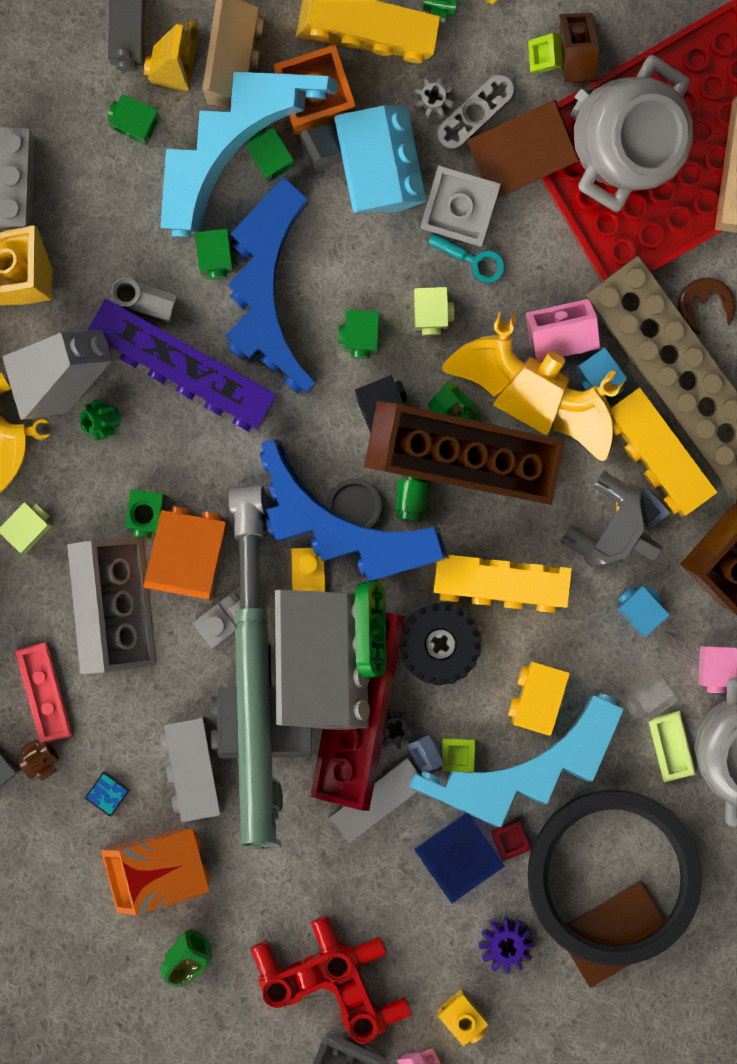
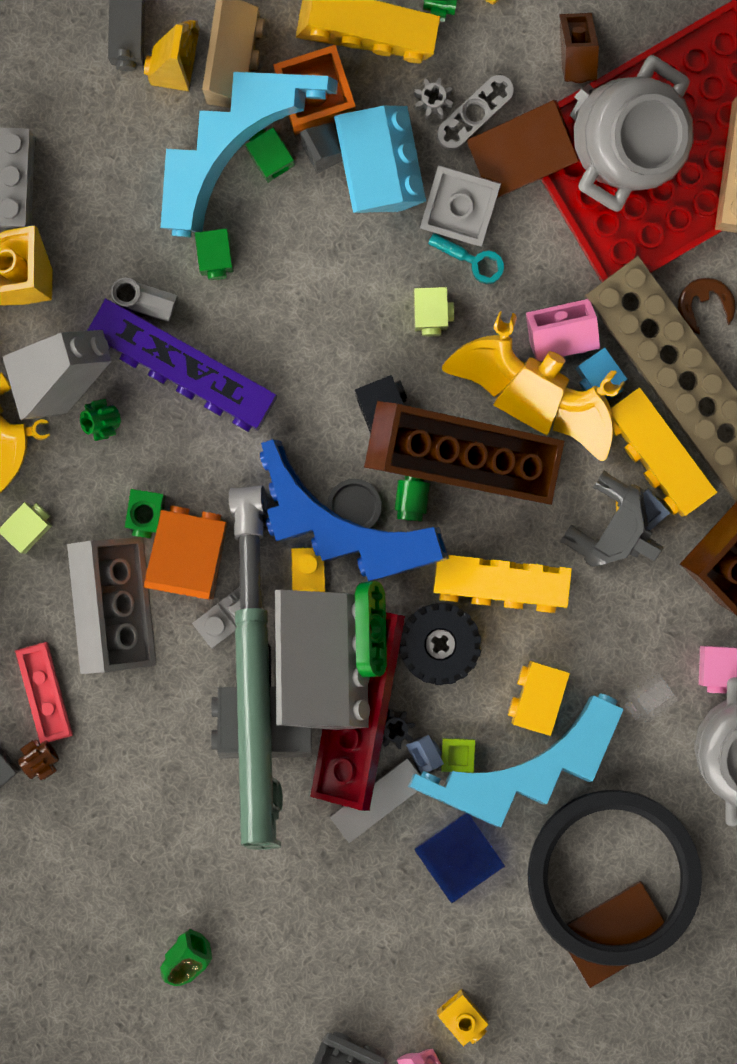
(107, 793): tile -> none
(133, 118): green brick -> none
(156, 871): orange slope -> none
(191, 769): light grey brick -> none
(262, 238): blue arch -> none
(316, 974): red pin -> none
(360, 333): green brick -> none
(454, 402): green rock -> none
(511, 840): dark red tile -> none
(518, 941): dark purple gear -> none
(545, 53): lime plate -> none
(642, 609): dark azure brick -> none
(671, 746): yellowish green tile -> none

